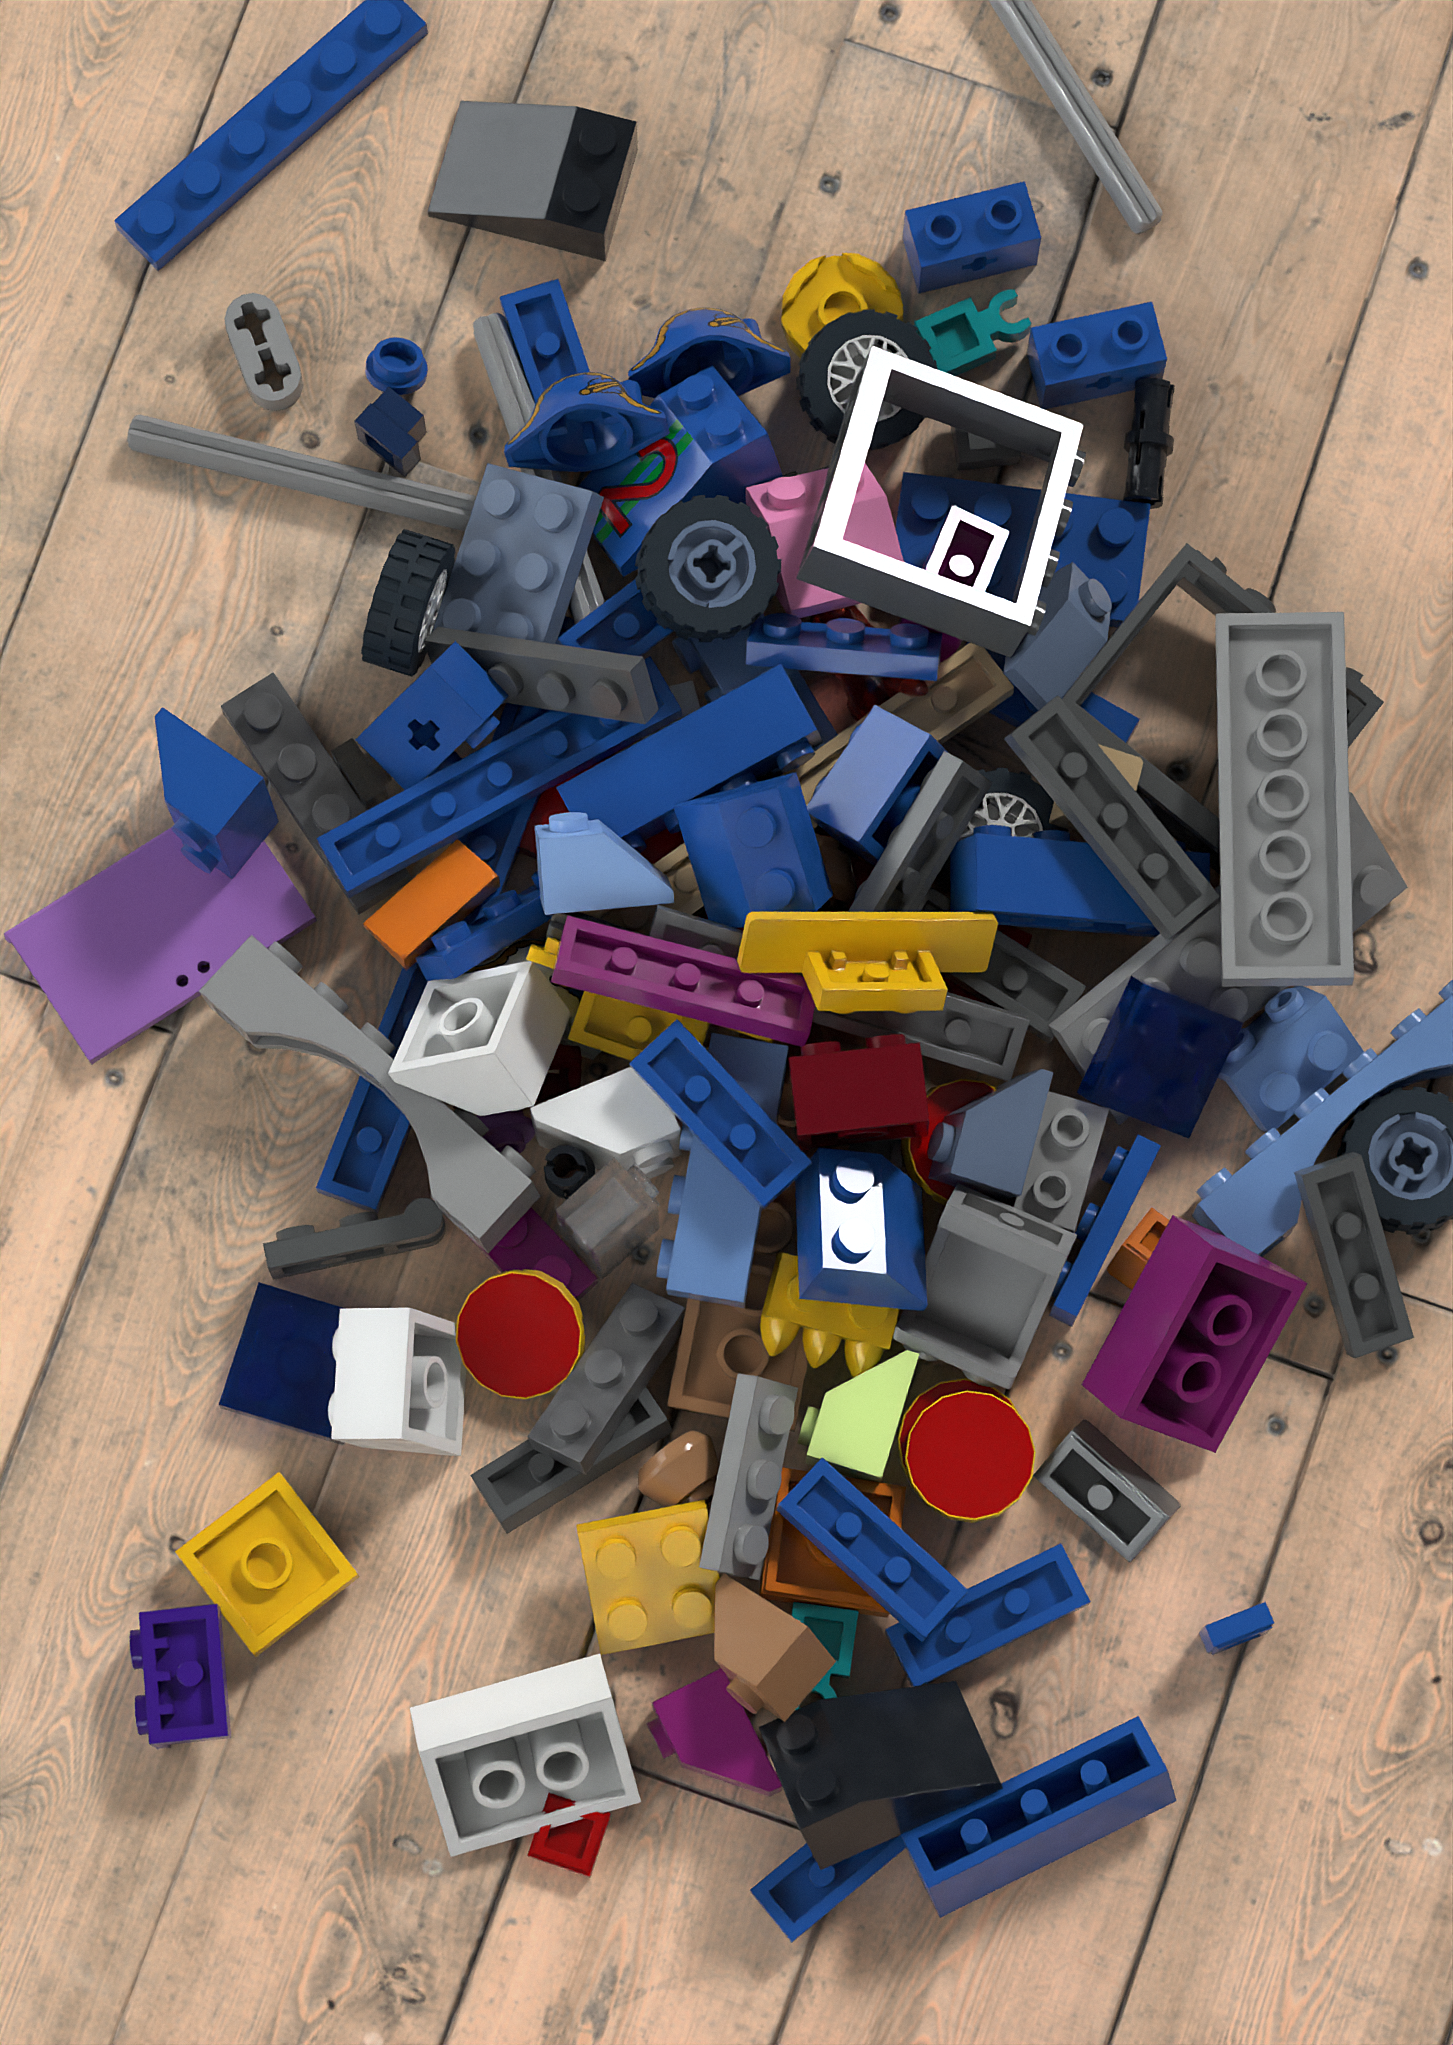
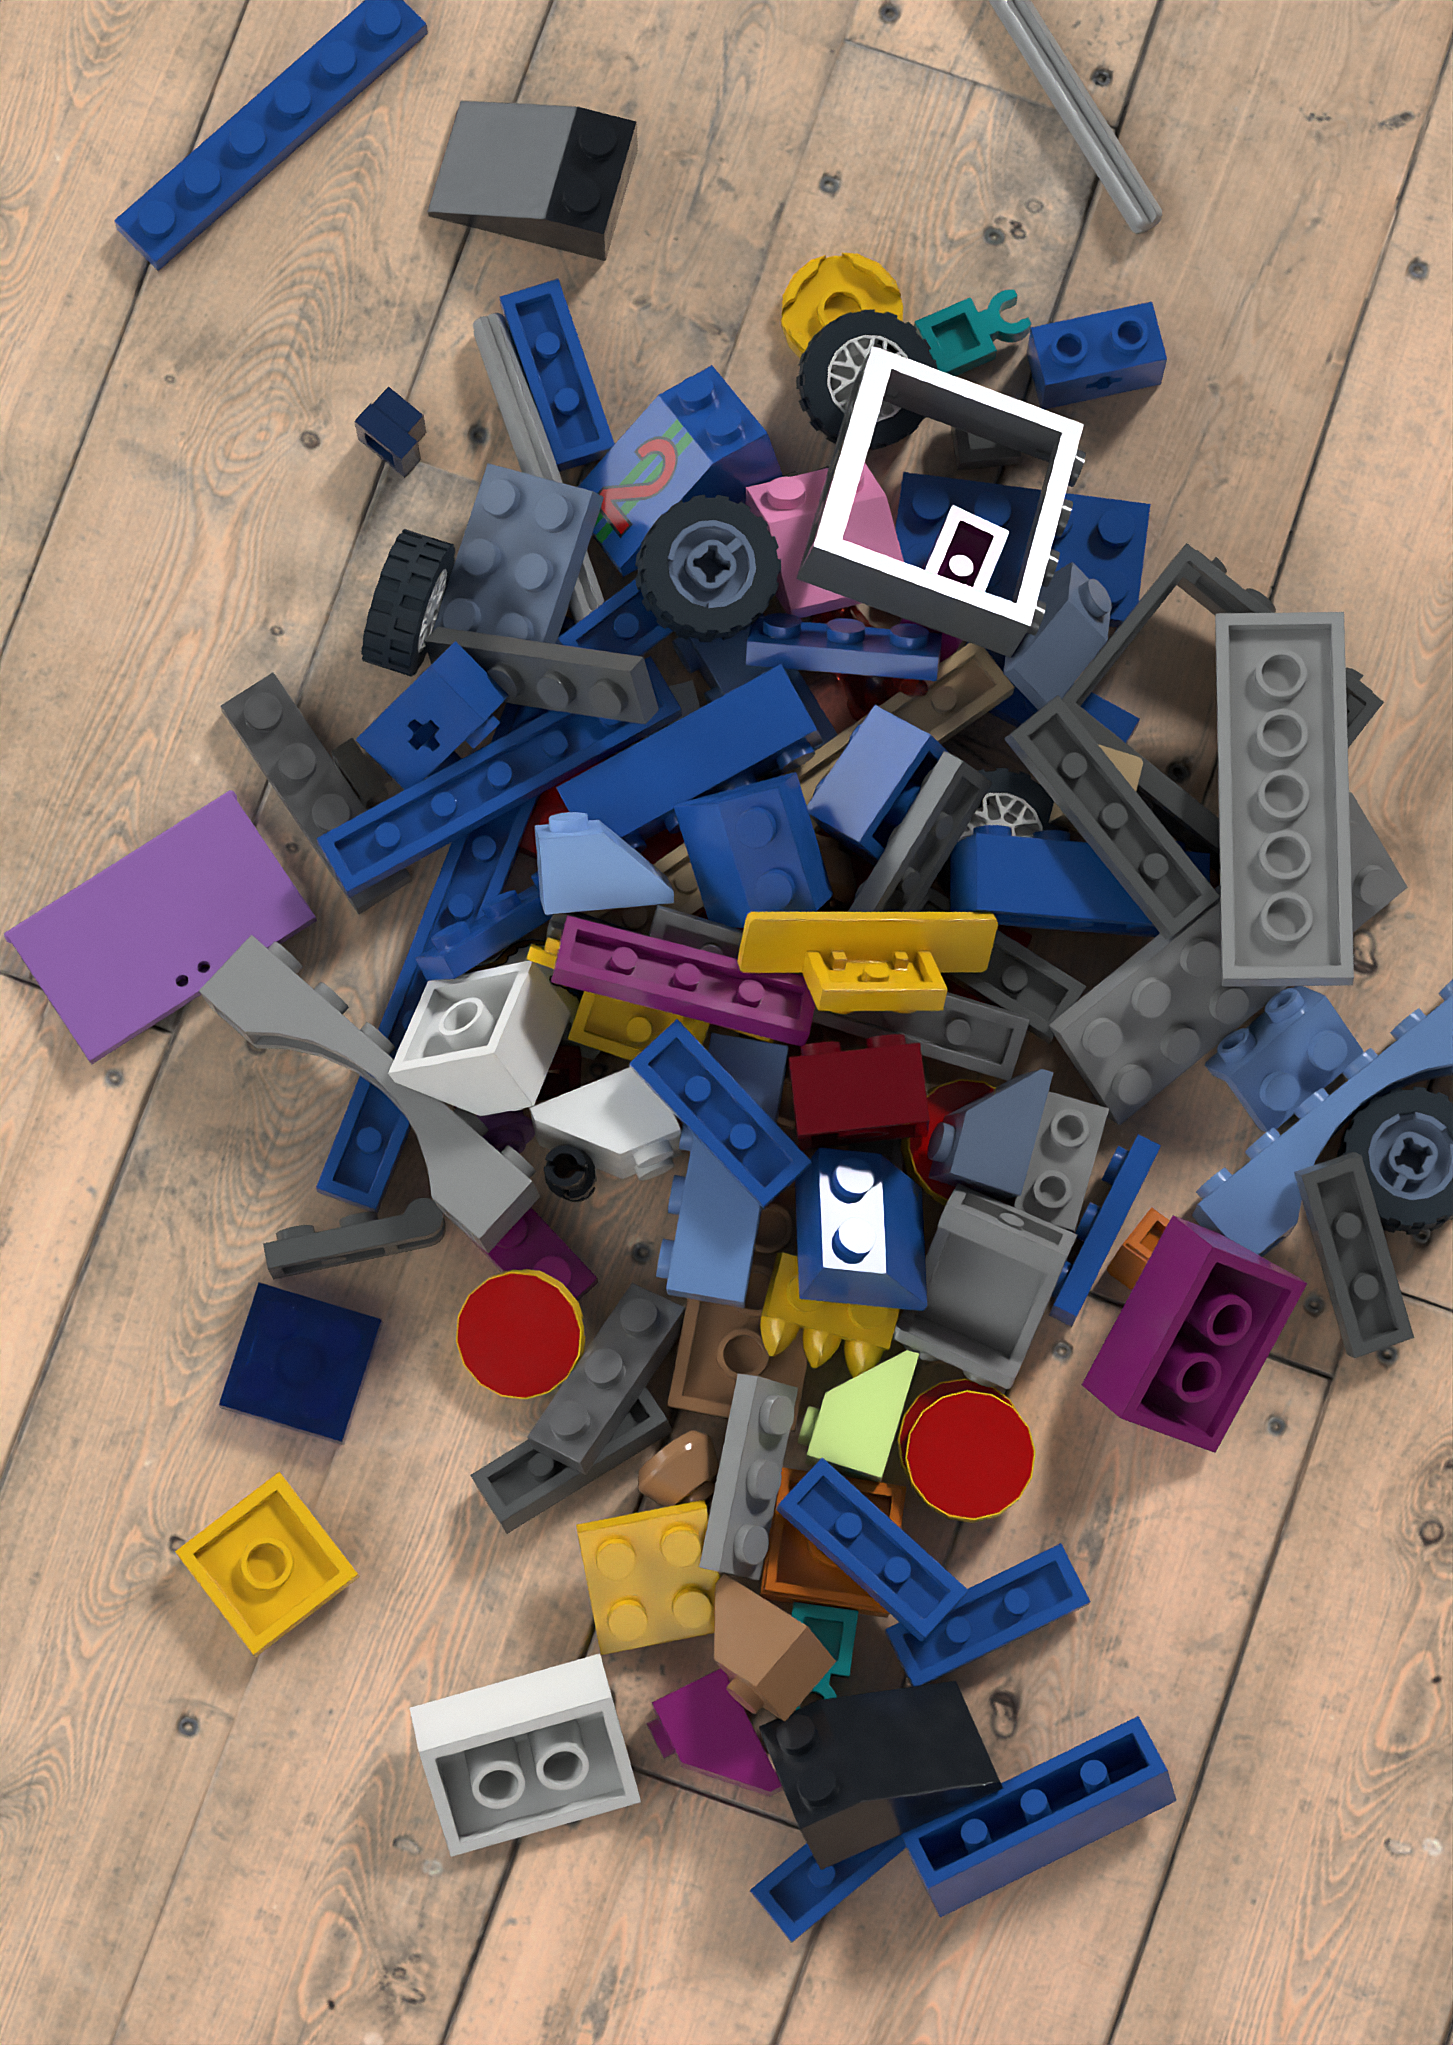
(182, 1676): dark purple bracket -> none
(213, 798): blue slope -> none
(251, 356): light grey beam -> none
(300, 472): light grey axle -> none
(397, 1381): white slope -> none
(398, 365): blue plate -> none
(432, 901): orange slope -> none
(572, 1844): red tile -> none
(585, 425): blue hat -> none
(610, 1216): clear brick -> none
(707, 338): blue hat -> none
(971, 237): blue brick -> none
(1107, 1489): dark grey slope -> none
(1149, 441): black pin -> none
(1159, 1057): clear blue plate -> none
(1237, 1629): blue tile -> none

